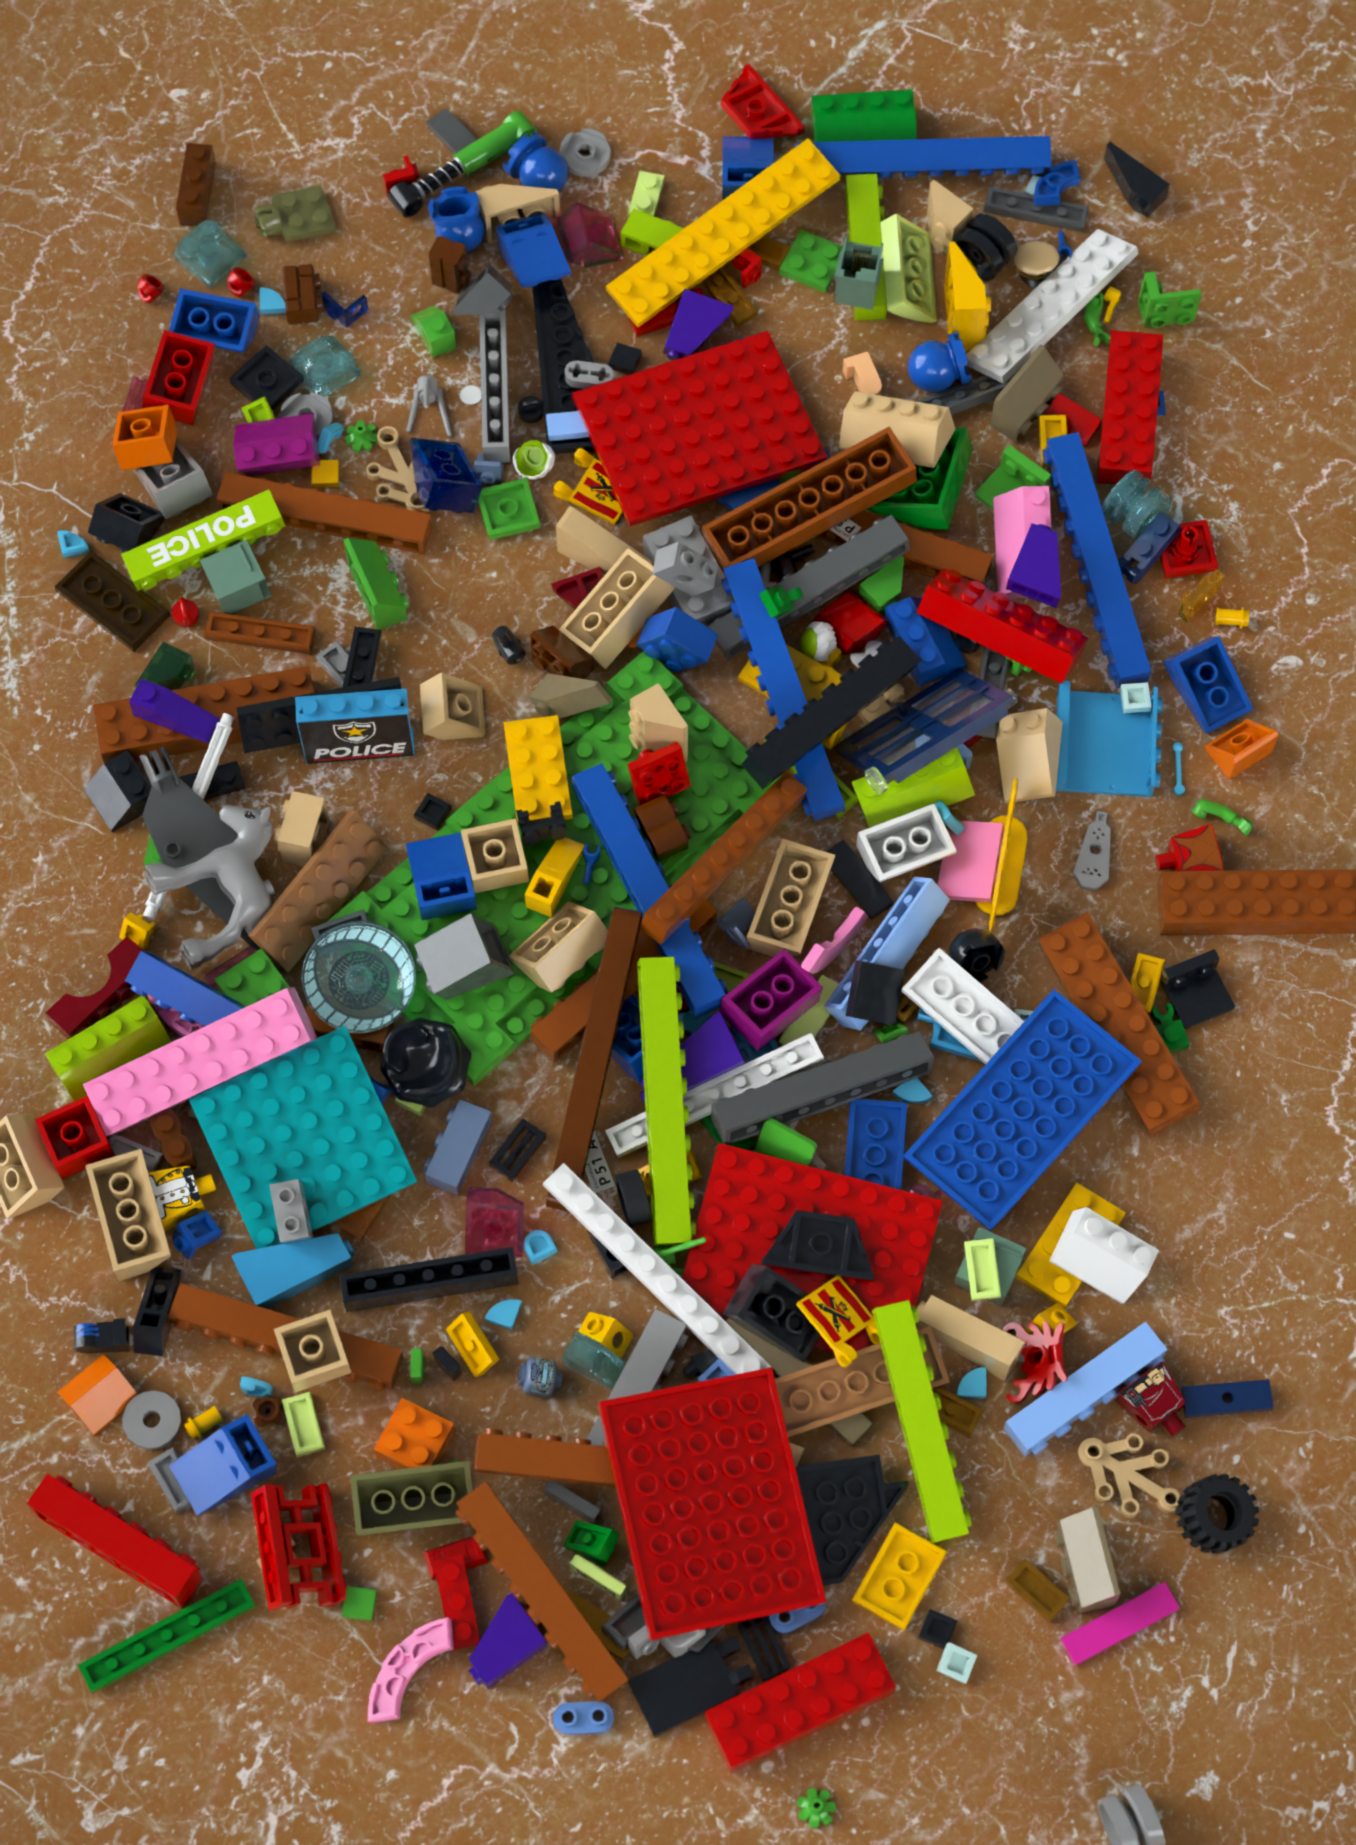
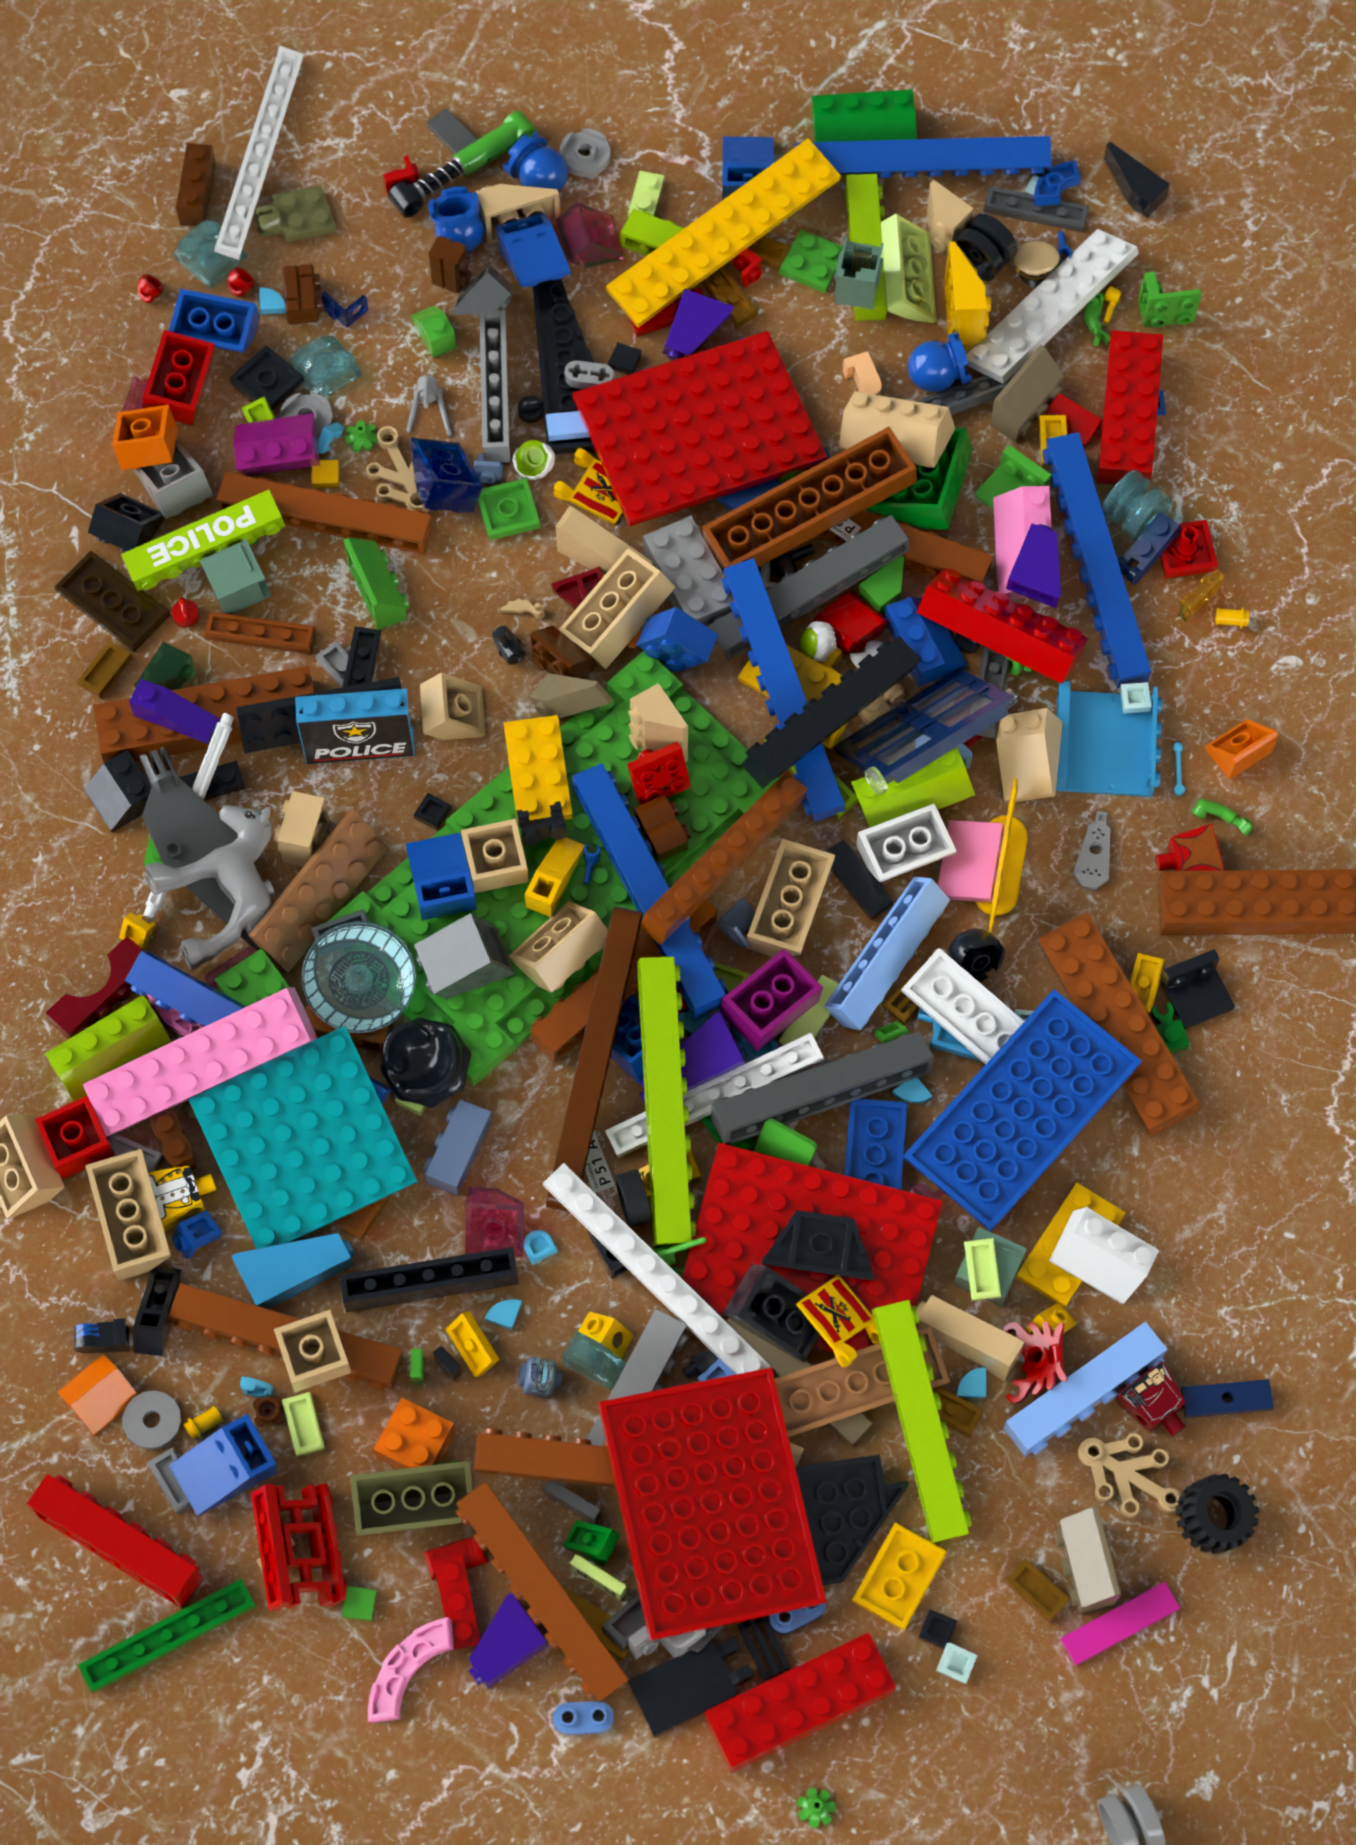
(71, 544): medium azure tile -> none
(104, 669): none -> pearl gold tile
(258, 153): none -> white plate
(291, 1211): light grey brick -> none
(470, 395): white sticker -> none
(504, 1169): black tile -> none
(521, 606): none -> tan piece
(685, 569): light grey brick -> none
(758, 108): red wing -> none
(778, 601): green plate -> none
(823, 954): bright pink tile -> none
(875, 992): black tile -> none
(947, 817): medium azure tile -> none
(1208, 683): blue slope -> none

